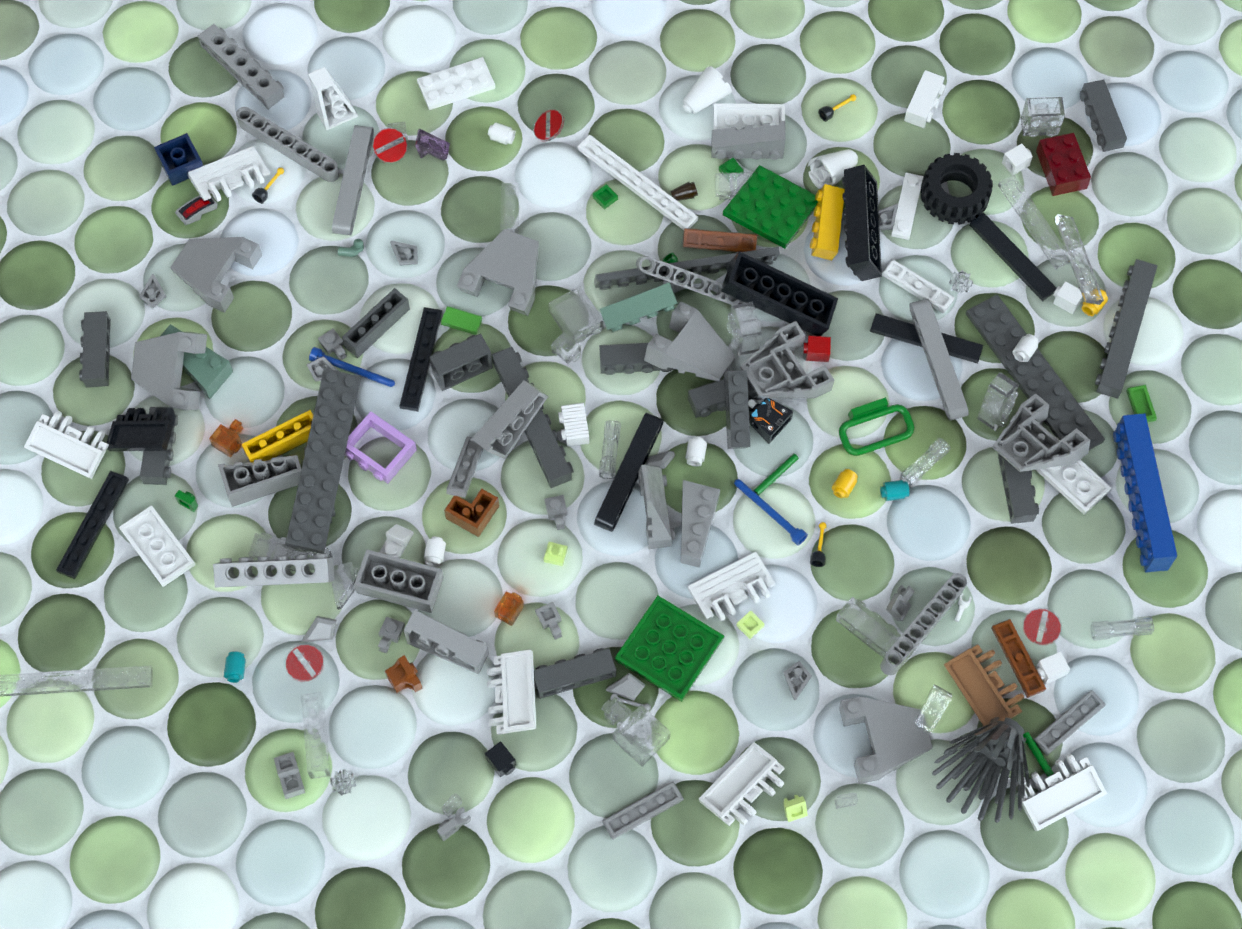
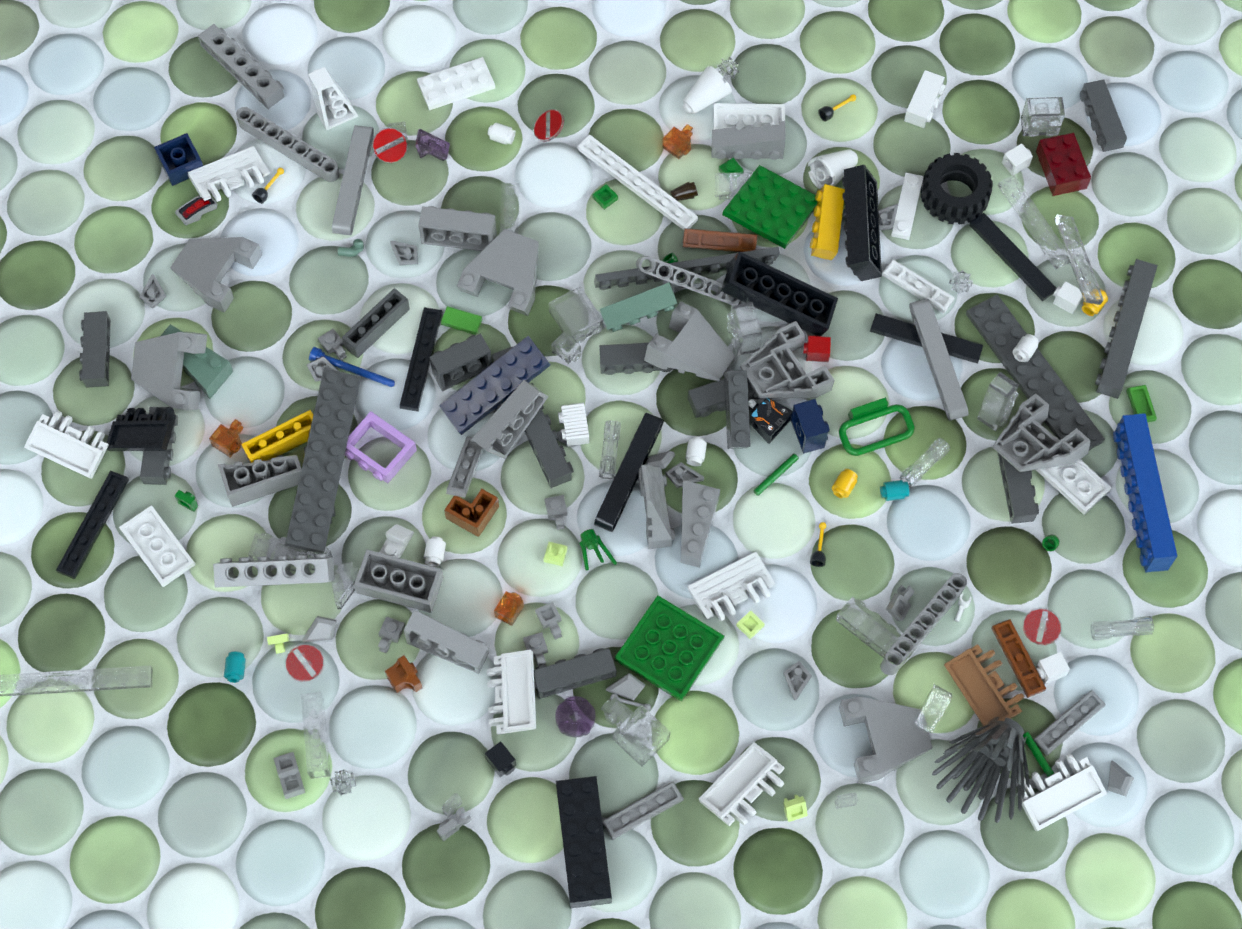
(279, 641): none -> yellowish green tile
(456, 228): none -> light grey brick
(494, 385): none -> dark blue plate
(536, 644): none -> light grey plate
(581, 726): none -> clear purple plate
(583, 842): none -> black brick
(591, 541): none -> green plant
(678, 142): none -> clear orange brick
(683, 472): none -> light grey piece
(732, 65): none -> clear gear
(798, 535): blue piece -> none
(809, 426): none -> dark blue brick
(1051, 545): none -> green hinge
(1119, 779): none -> light grey piece

